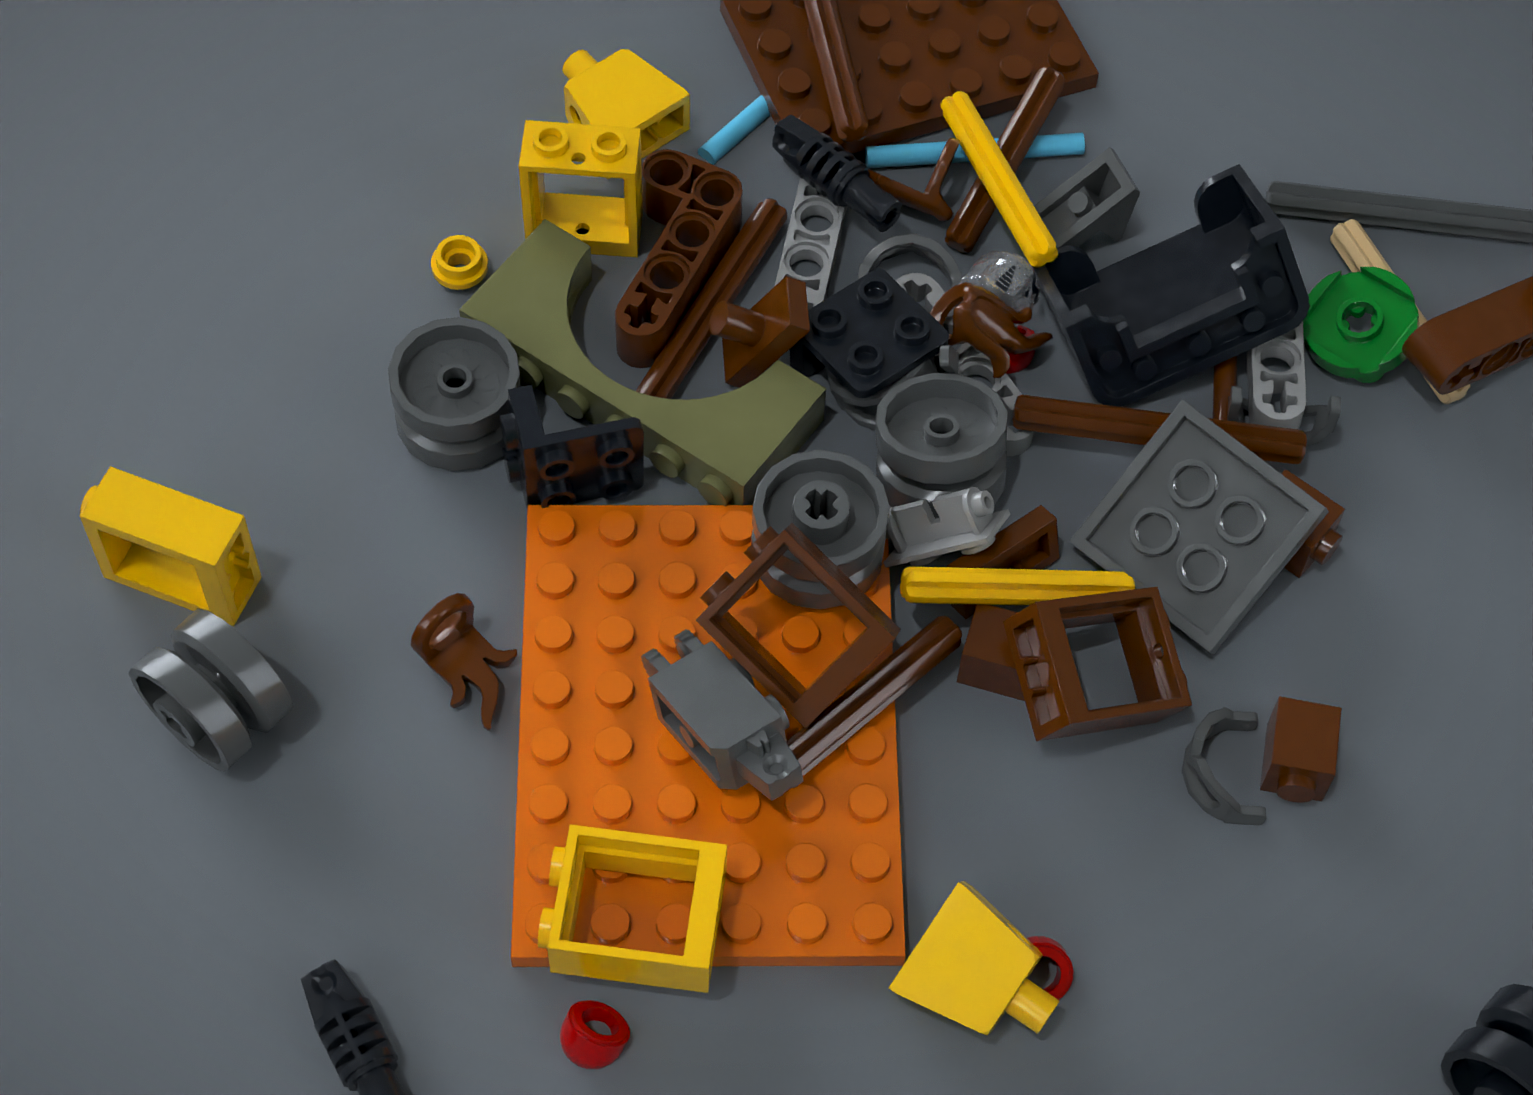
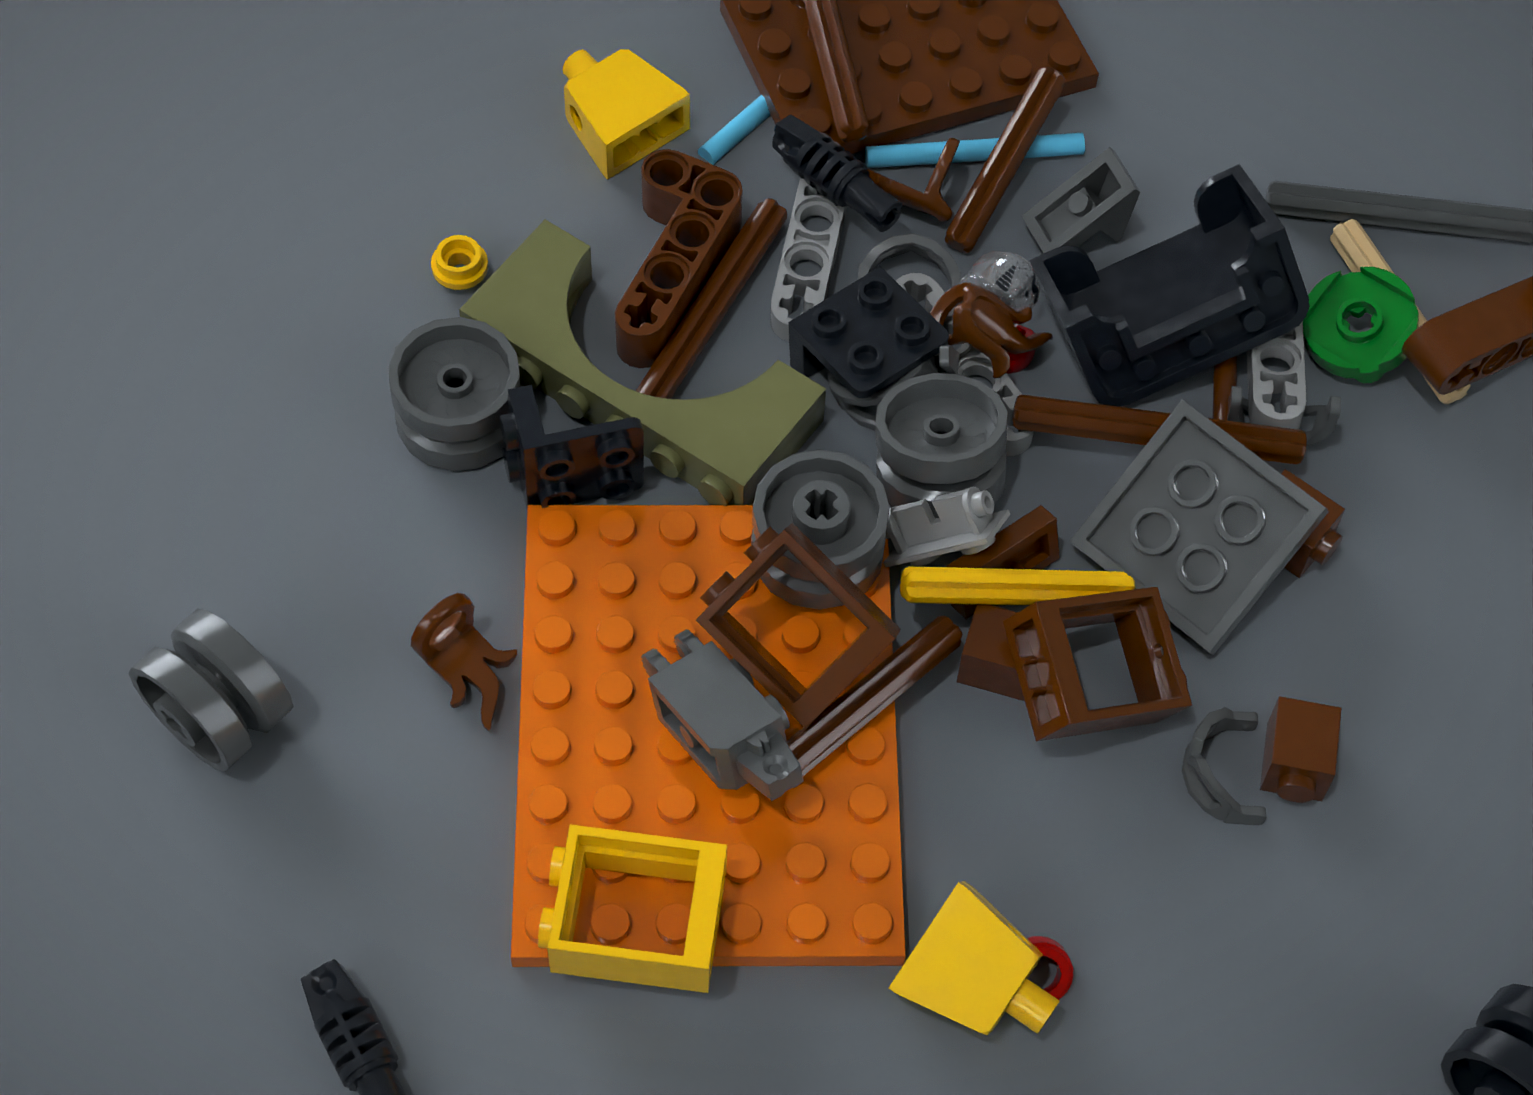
(170, 544): yellow window -> none
(584, 1045): red piece -> none
(605, 152): yellow window -> none
(760, 334): reddish brown tile -> none
(999, 179): yellow axle -> none

